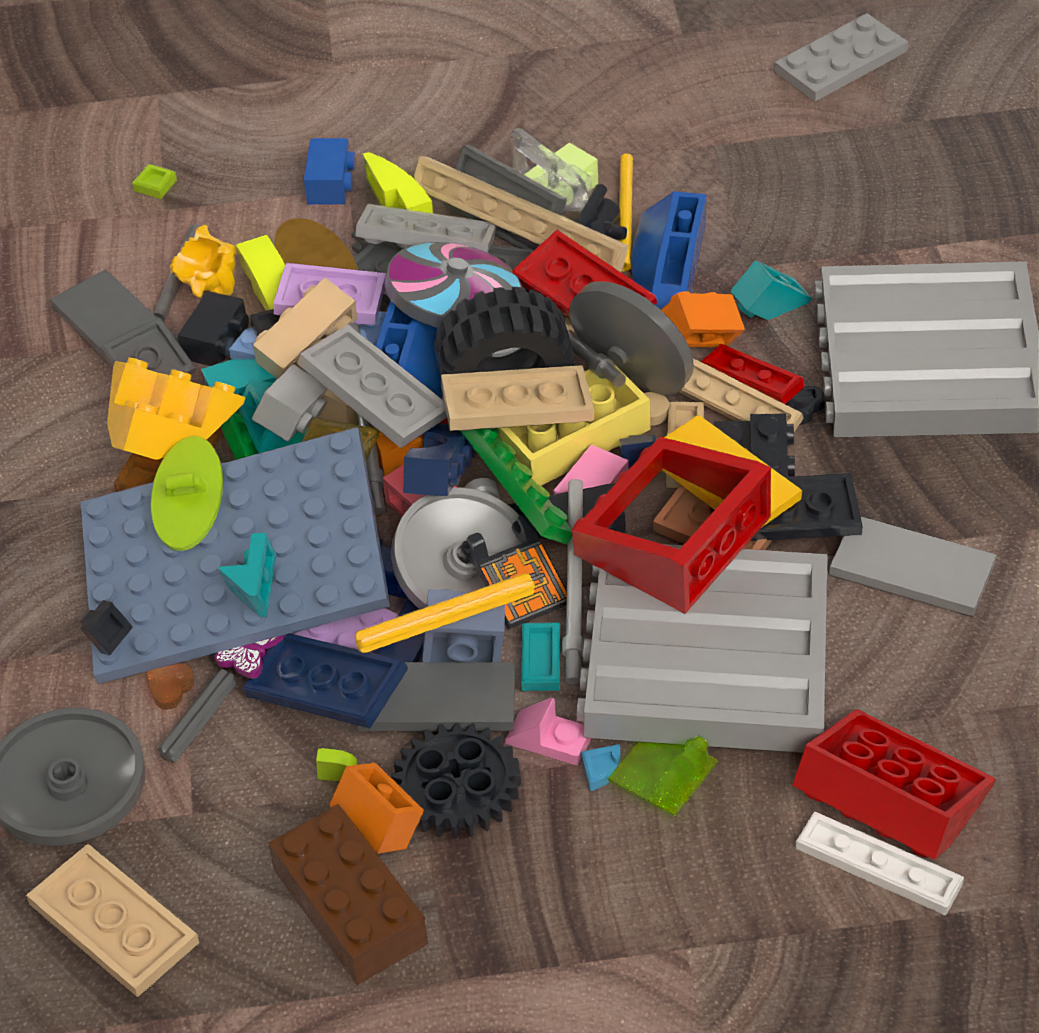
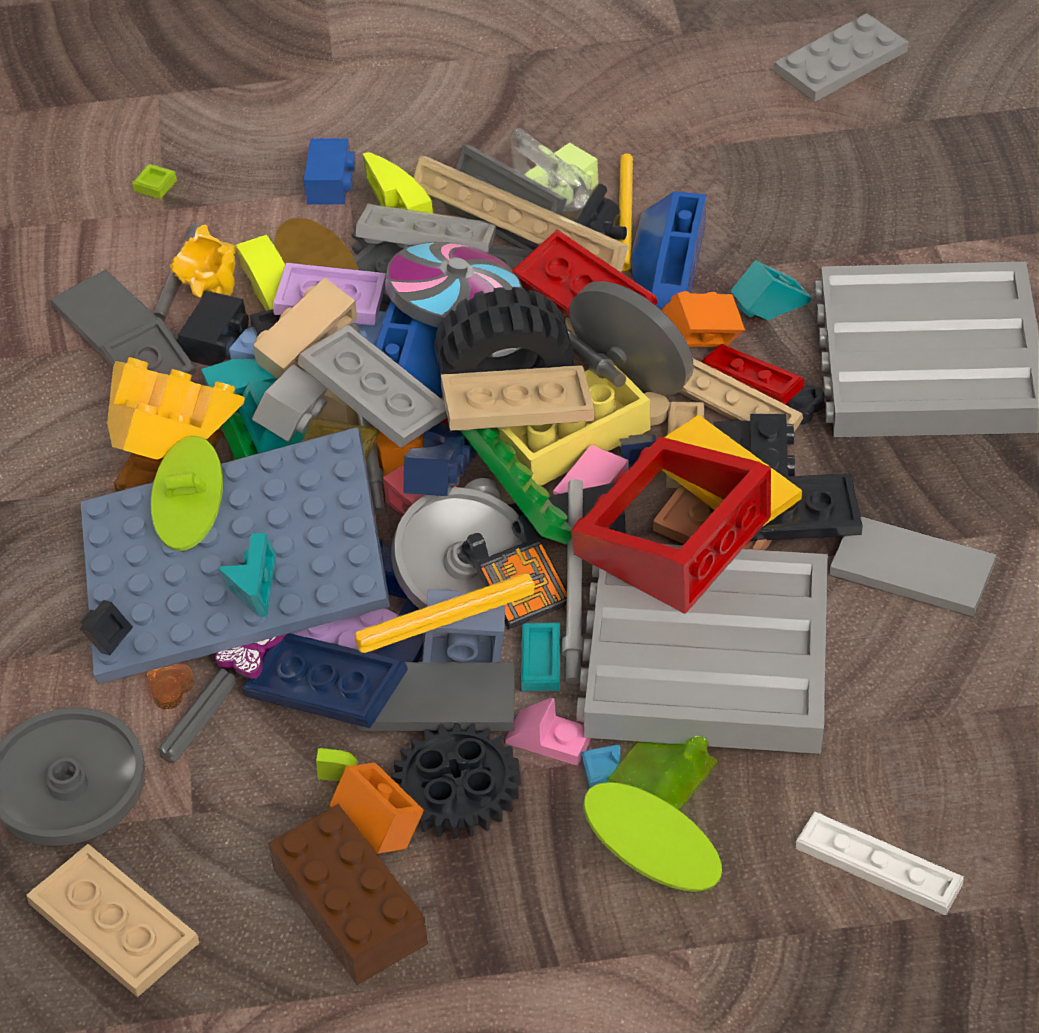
(652, 837): none -> lime shield
(892, 782): red slope -> none

